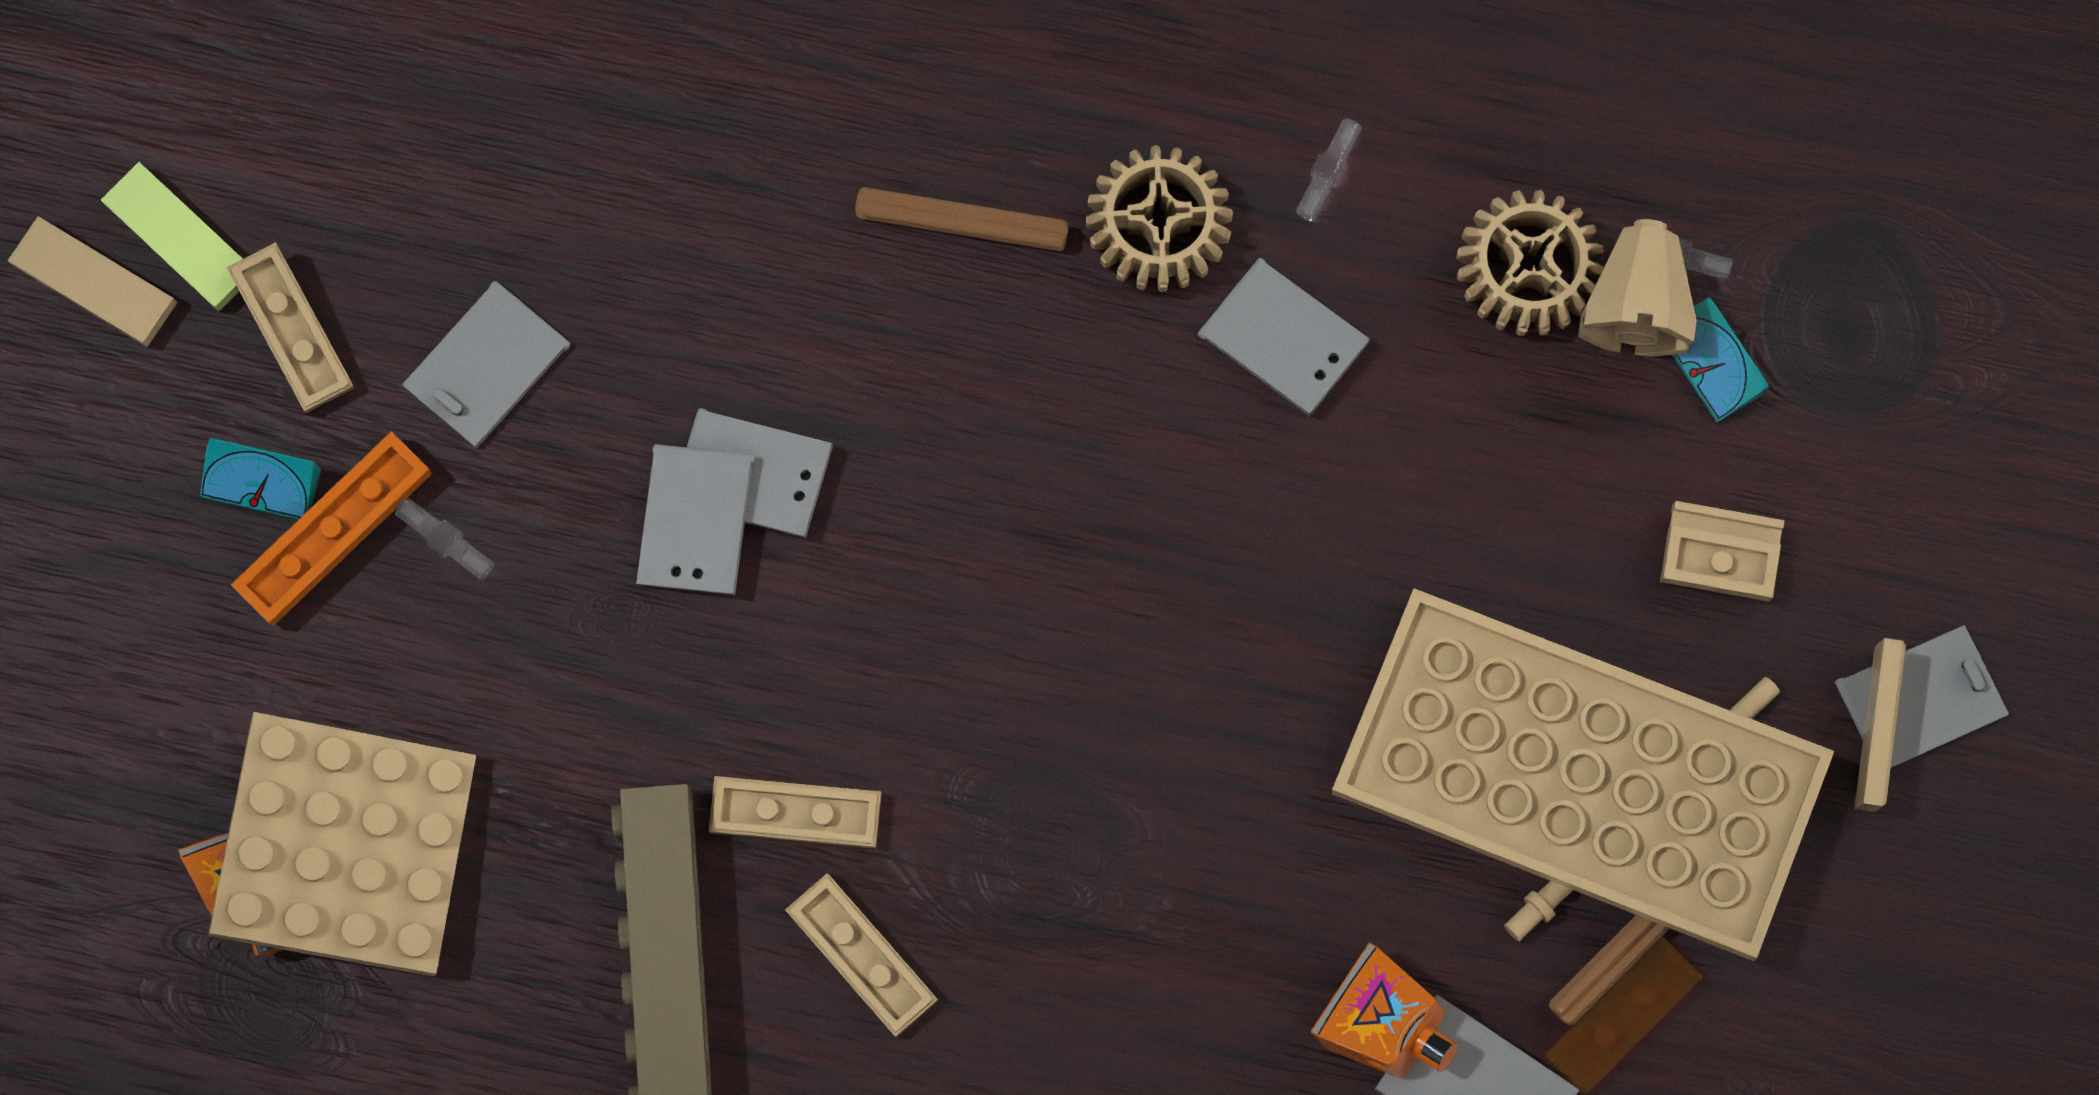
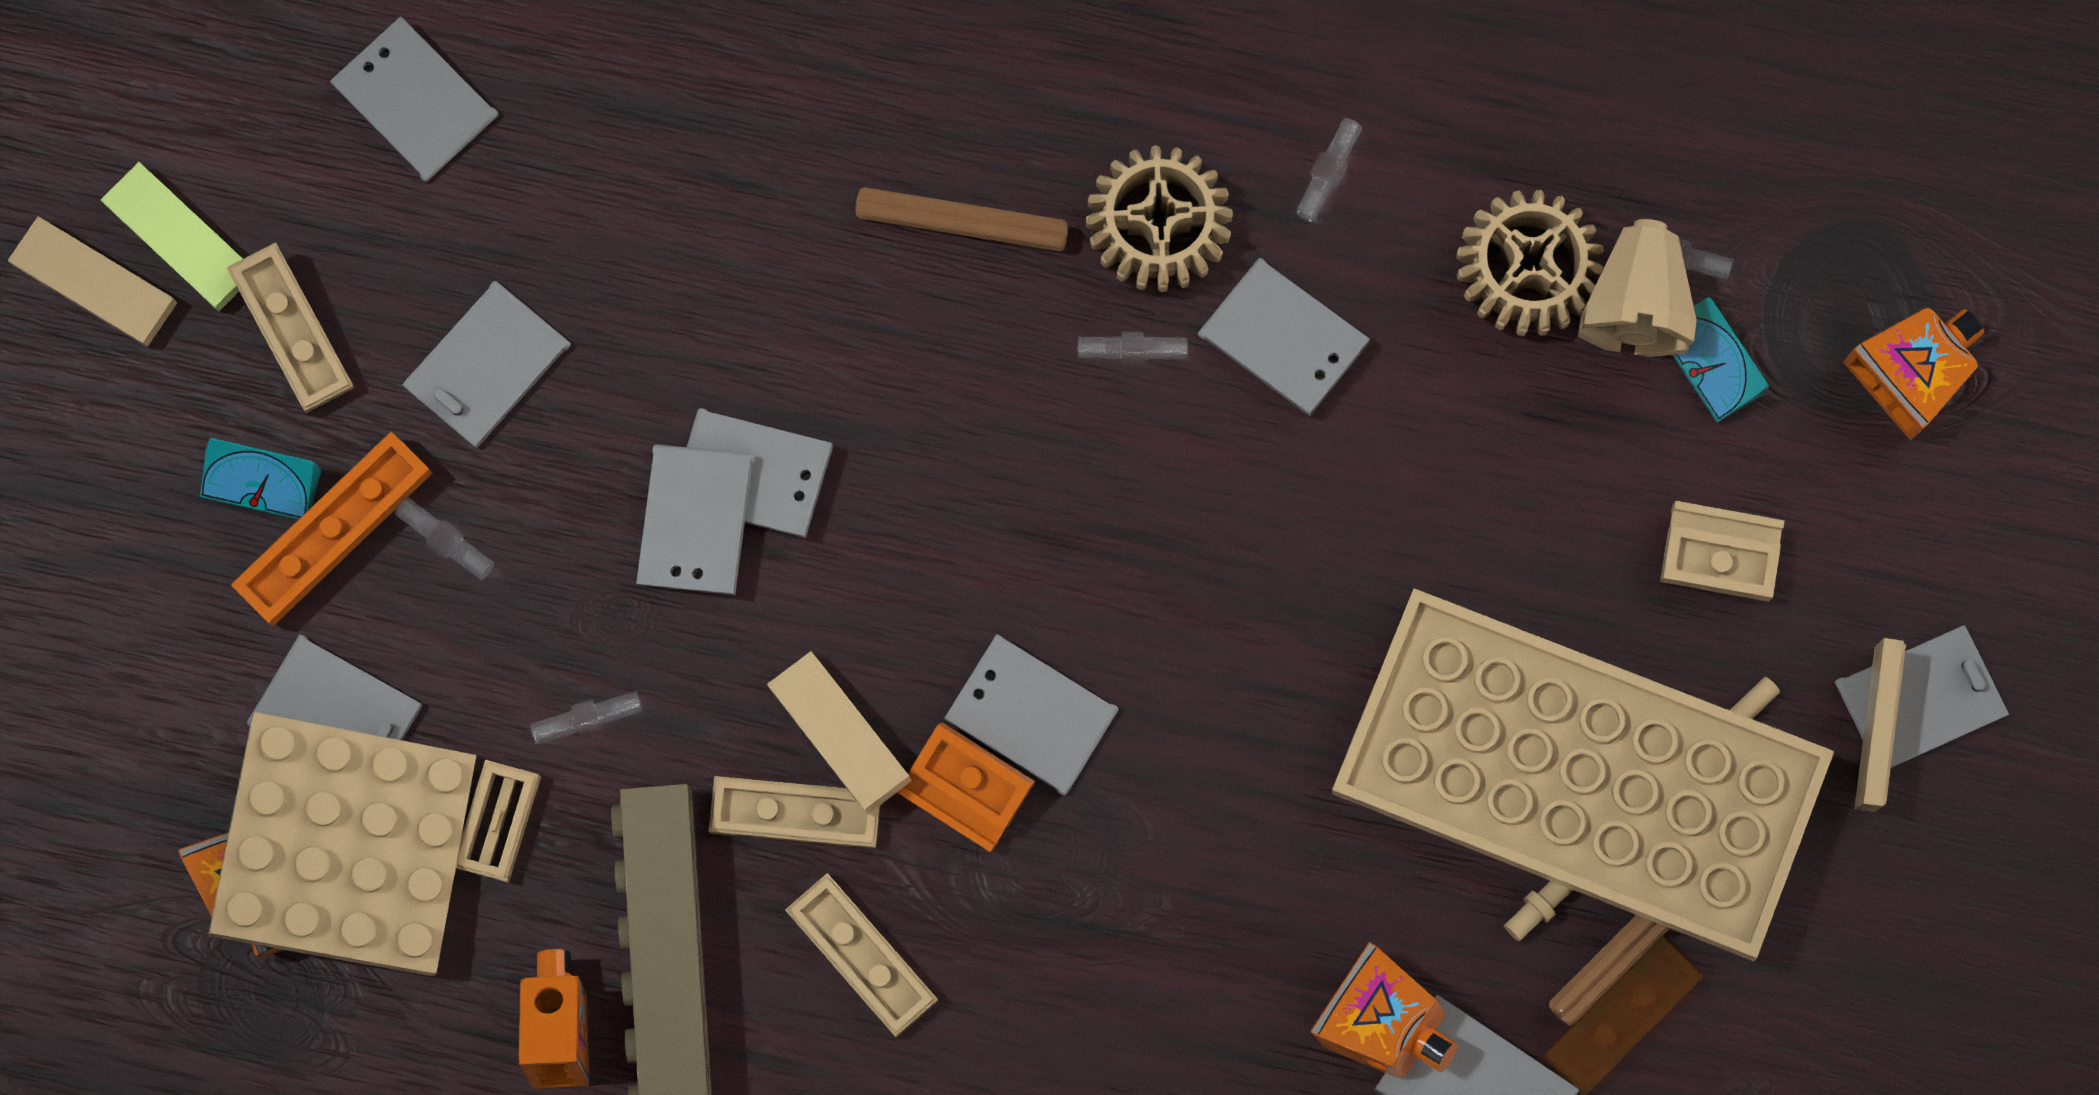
(333, 693): none -> light grey container
(414, 98): none -> light grey container
(519, 822): none -> tan tile
(555, 1043): none -> orange torso
(586, 717): none -> clear bar
(839, 732): none -> tan tile
(966, 786): none -> orange plate
(1031, 714): none -> light grey container
(1132, 347): none -> clear bar
(1917, 365): none -> orange torso

